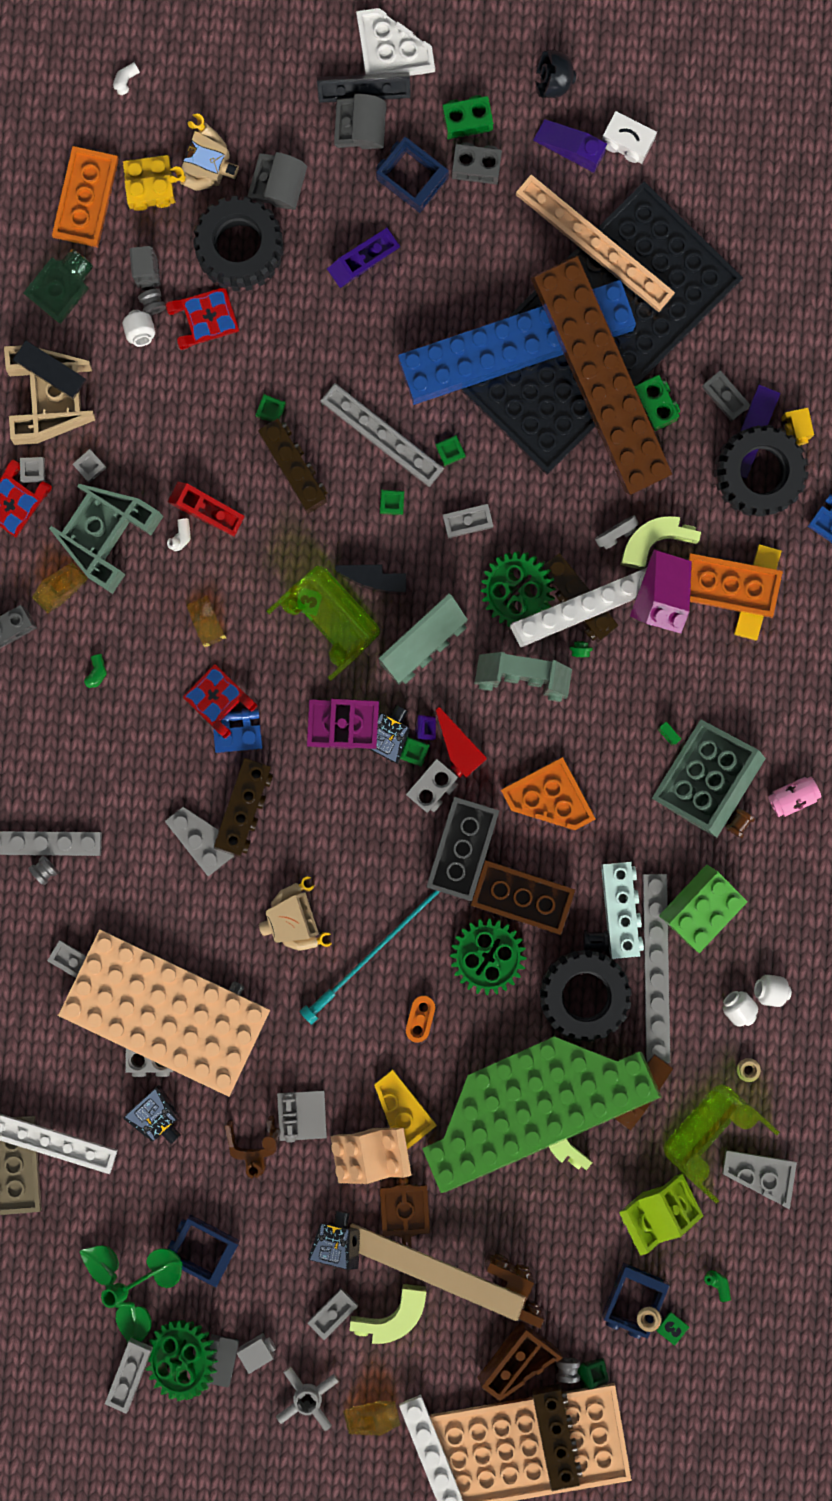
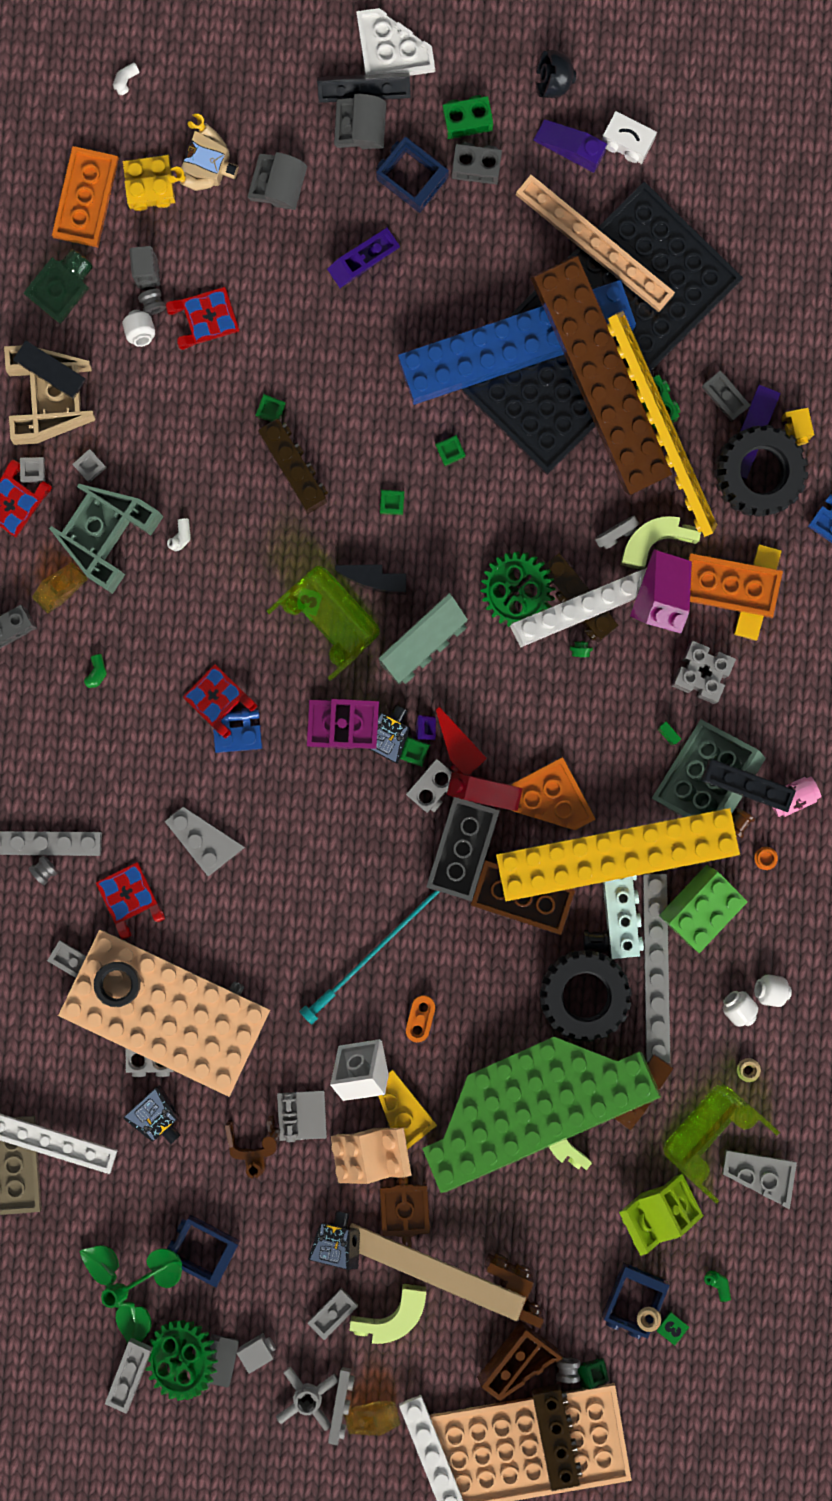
(116, 1002): none -> black tyre
(127, 895): none -> red flag
(205, 508): red slope -> none
(206, 621): clear yellow slope -> none
(232, 214): black tyre -> none
(242, 808): dark brown brick -> none
(292, 919): tan torso -> none
(341, 1406): none -> light grey plate
(360, 1070): none -> white slope
(382, 435): light grey tile -> none
(468, 521): light grey plate -> none
(484, 791): none -> dark red slope
(506, 967): green gear -> none
(515, 668): sand green wedge -> none
(617, 854): none -> yellow plate
(658, 415): none -> yellow plate
(690, 678): none -> light grey brick
(748, 785): none -> black tile
(765, 858): none -> orange plate

